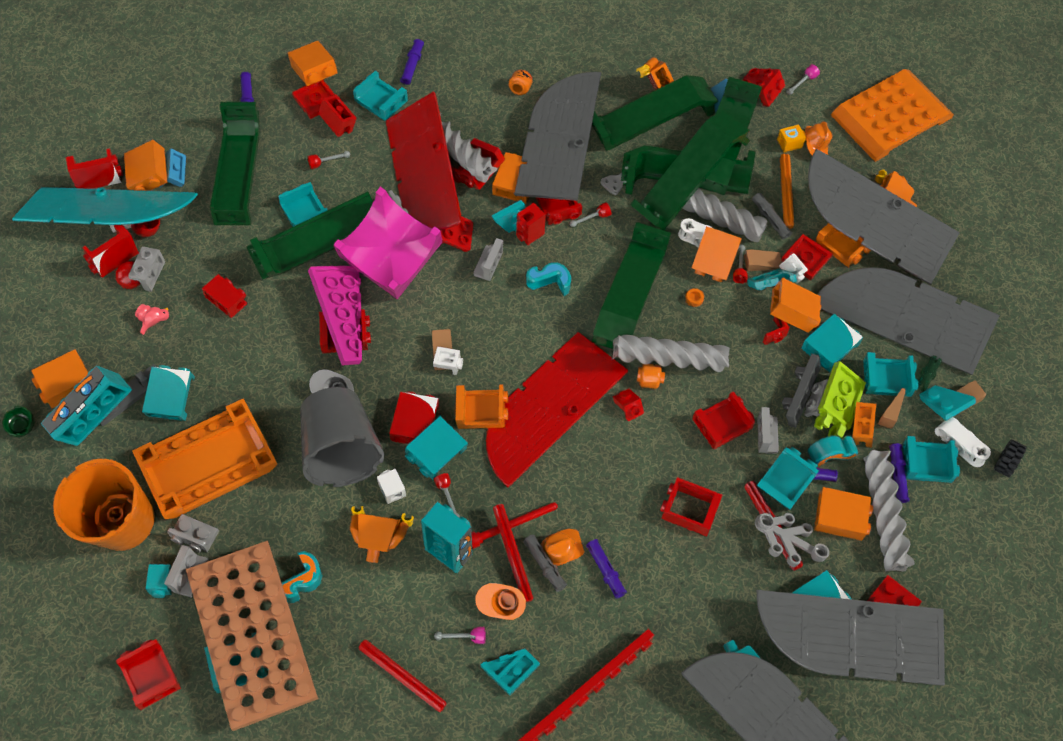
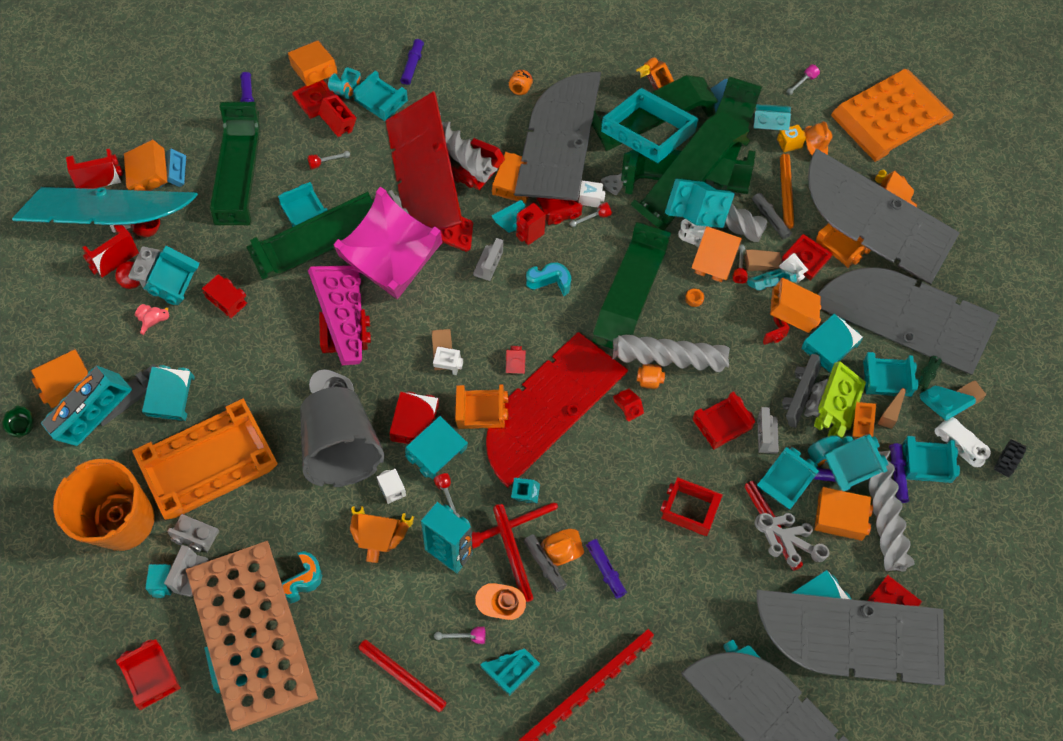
(171, 275): none -> teal panel
(345, 87): none -> teal animal
(515, 360): none -> bracket
(525, 490): none -> teal brick
(591, 194): none -> white brick
(657, 107): none -> teal window
(699, 203): none -> teal bracket
(771, 83): red bracket -> none
(772, 117): none -> teal panel
(856, 461): none -> teal panel

